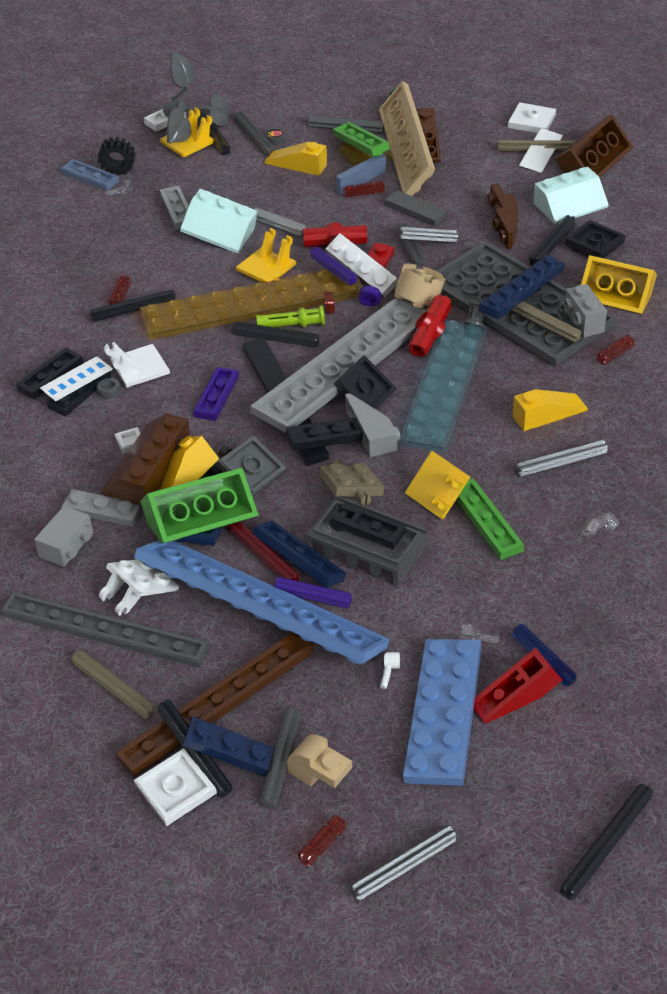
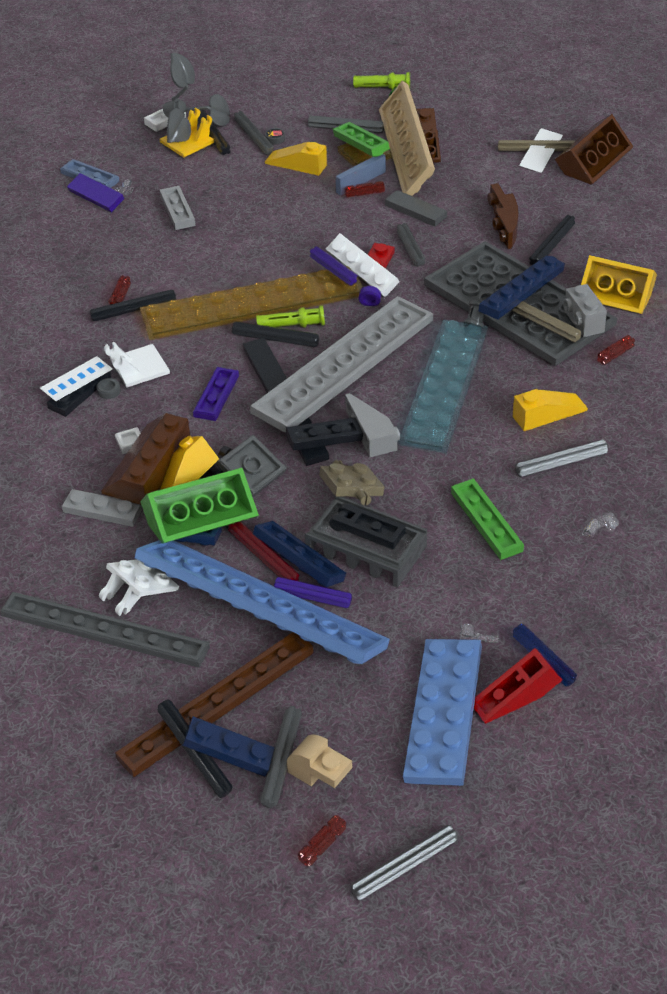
(52, 369): black plate -> none
(64, 536): light grey brick -> none
(95, 192): none -> dark purple tile
(113, 684): dark tan axle -> none
(120, 147): black tyre -> none
(175, 787): white plate -> none
(219, 221): light aqua slope -> none
(264, 263): yellow plate -> none
(279, 222): light grey axle -> none
(324, 236): red piece -> none
(329, 303): clear red tile -> none
(366, 383): black plate -> none
(391, 80): none -> lime pin
(391, 661): white hand -> none
(418, 285): tan brick -> none
(426, 234): axle -> none
(429, 326): red piece -> none
(437, 485): yellow plate -> none
(531, 117): white plate -> none
(570, 194): light aqua slope -> none
(595, 239): black plate -> none
(605, 842): black axle -> none

